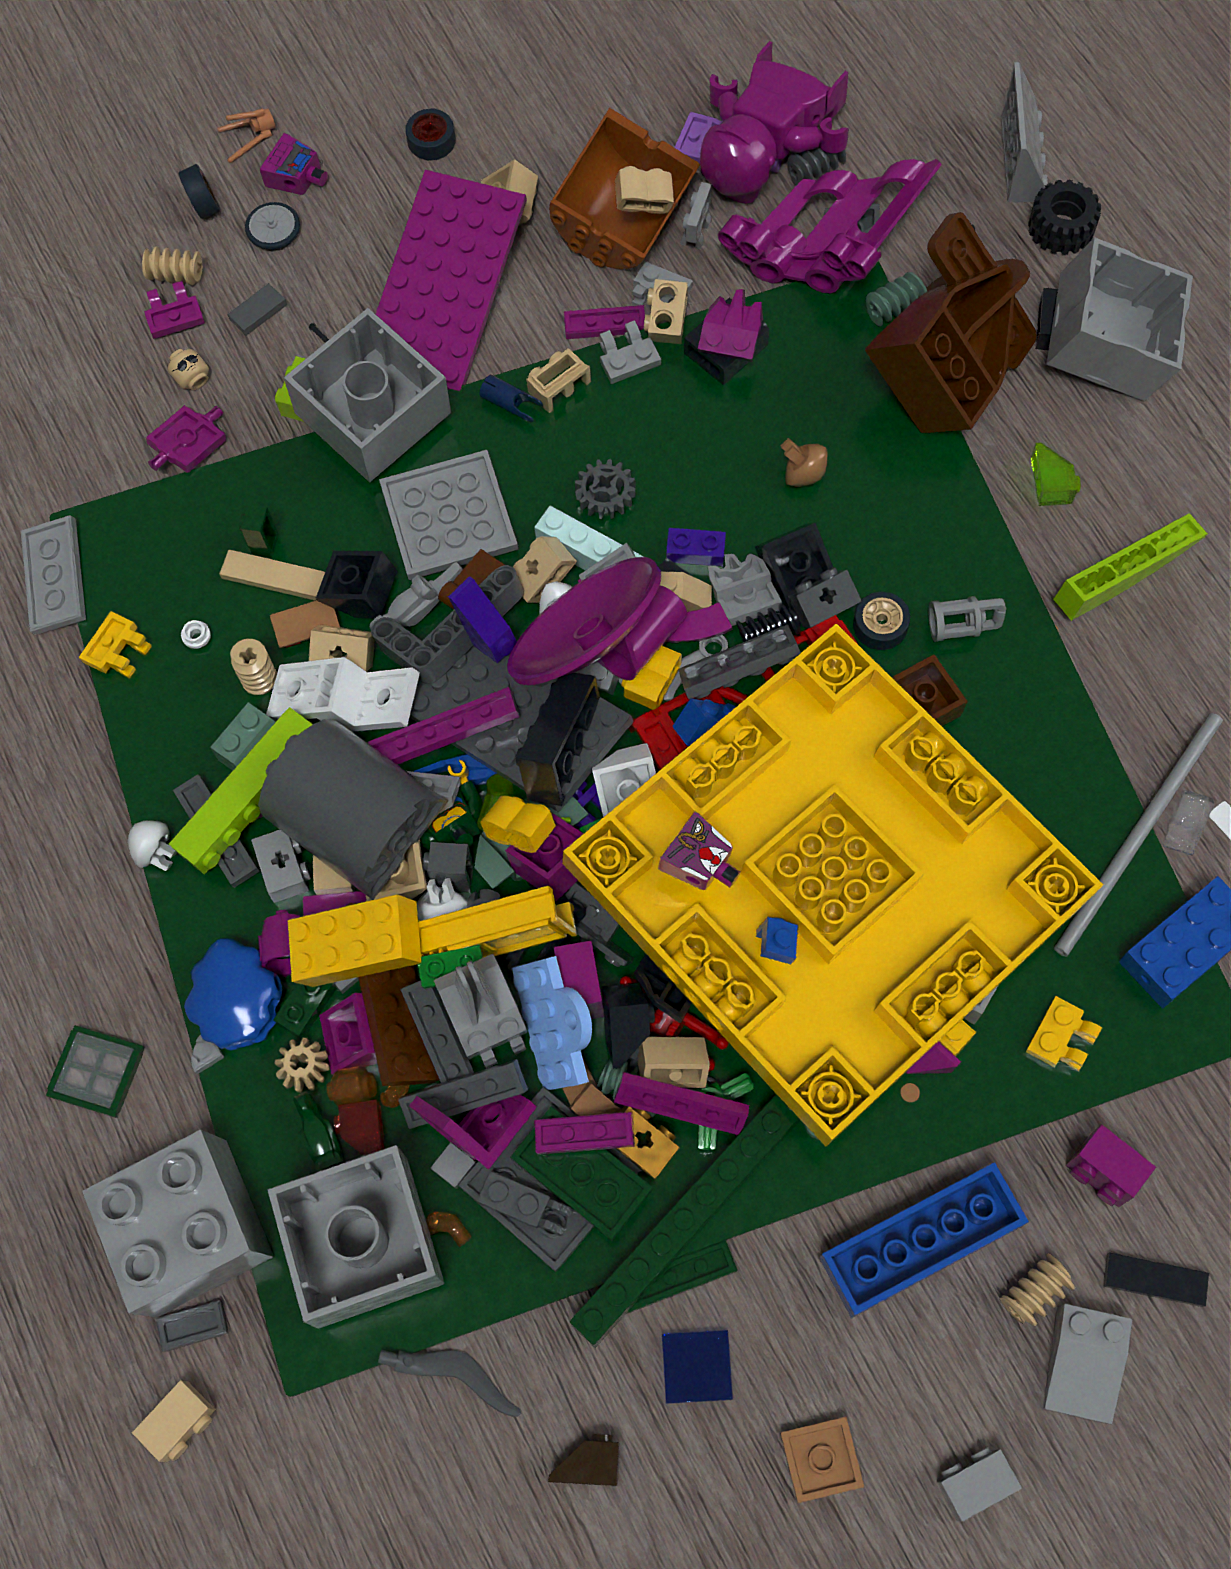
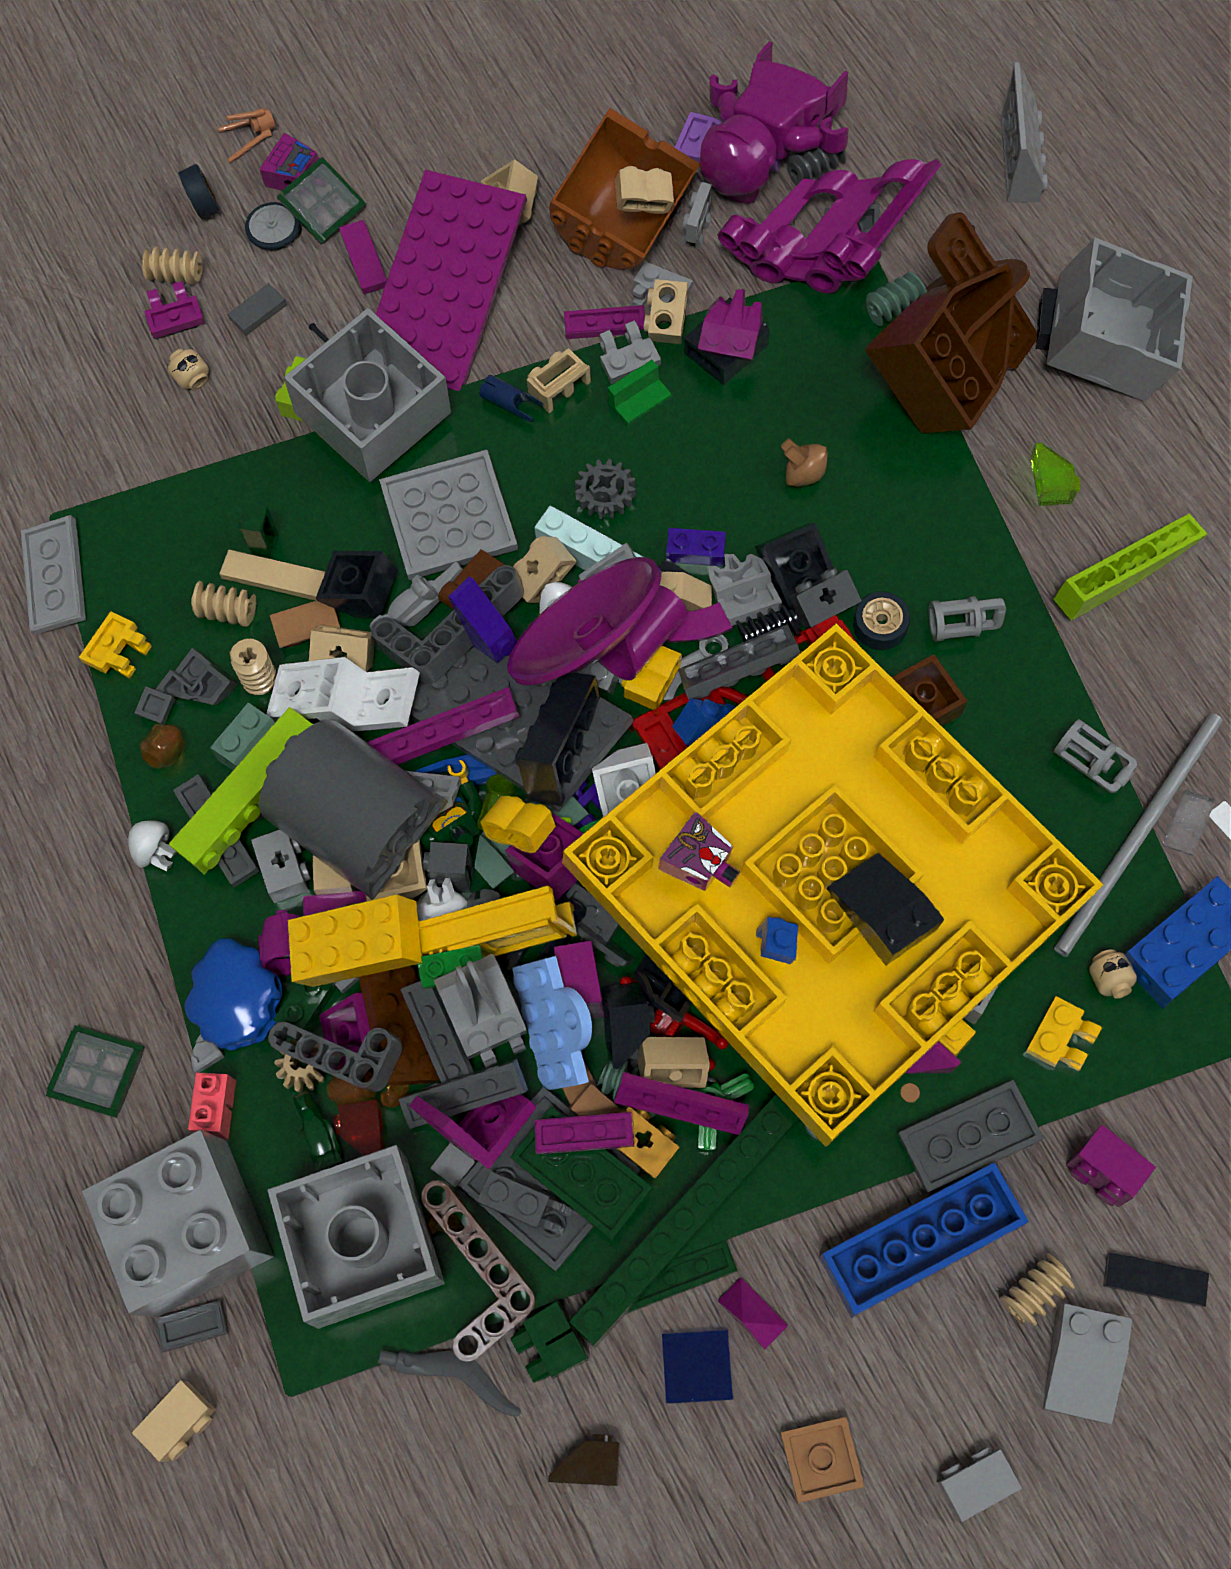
(154, 705): none -> dark grey plate
(162, 745): none -> clear orange head
(186, 438): magenta plate -> none
(193, 627): white plate -> none
(198, 680): none -> dark grey slope
(210, 1104): none -> coral hips
(223, 606): none -> tan piece
(321, 200): none -> clear piece
(330, 1053): none -> dark grey beam
(363, 256): none -> magenta tile
(430, 134): black wheel -> none
(483, 1265): none -> beam
(557, 1356): none -> dark green hips
(638, 393): none -> green panel
(752, 1313): none -> magenta slope
(886, 907): none -> black slope
(970, 1136): none -> dark grey plate
(1066, 200): black tyre -> none
(1098, 758): none -> light grey piece
(1112, 974): none -> tan head

